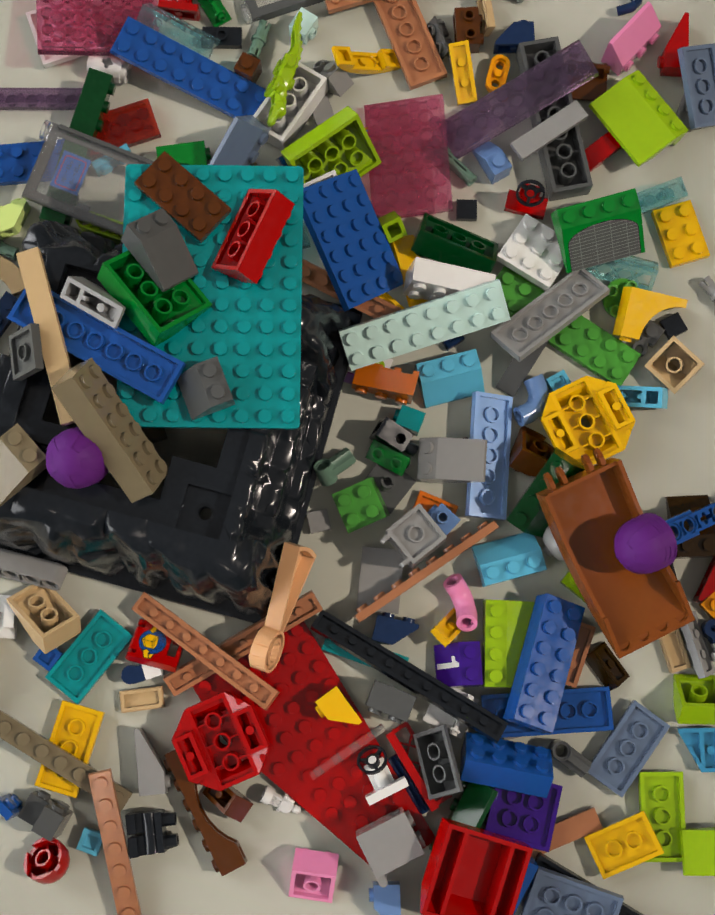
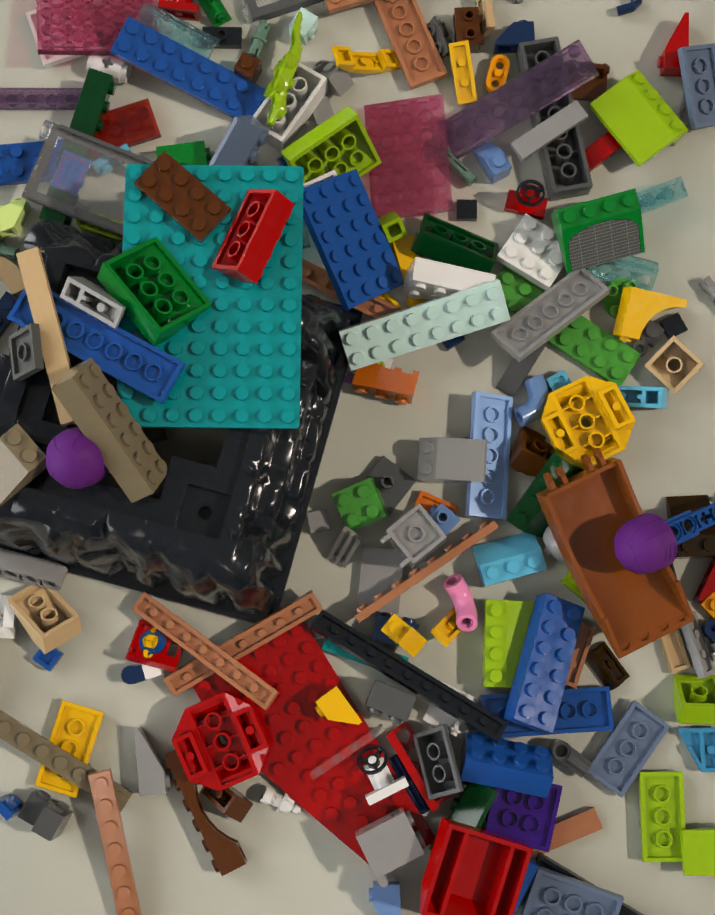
(47, 861): red cylinder -> none
(89, 656): teal plate -> none
(90, 841): medium azure plate -> none
(142, 699): tan tile -> none
(154, 832): black hips -> none
(160, 249): dark grey slope -> none
(205, 388): dark grey slope -> none
(289, 581): light nougat piece -> none
(313, 875): bright pink slope -> none
(329, 468): sand green piece -> none
(339, 557): none -> light grey tile
(386, 433): black torso -> none
(388, 457): green hinge -> none
(404, 635): none -> yellow slope
(409, 419): teal brick -> none
(450, 378): medium azure slope -> none
(459, 664): dark purple slope -> none
(624, 844): yellow plate -> none
(632, 40): bright pink slope -> none
(680, 234): yellow plate -> none

